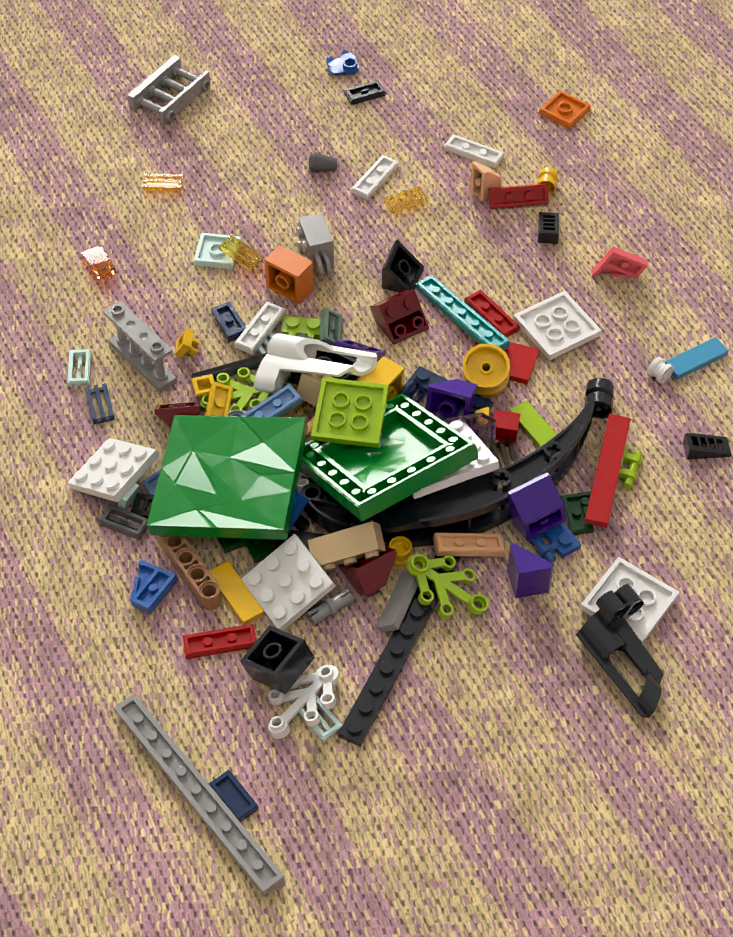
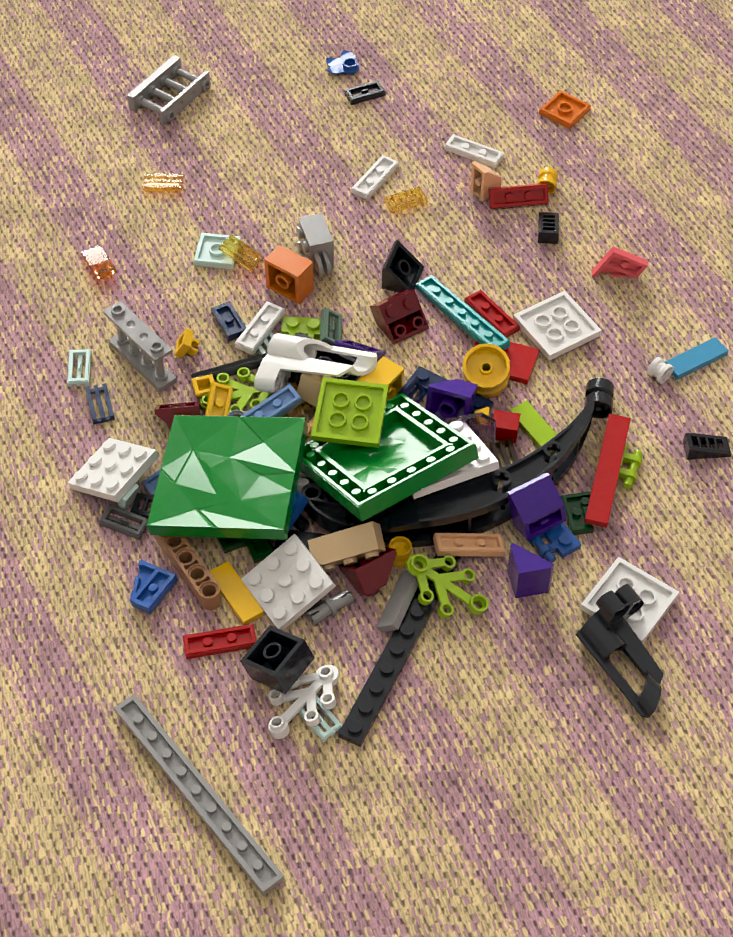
(234, 795): dark blue tile -> none
(321, 162): dark grey cone -> none

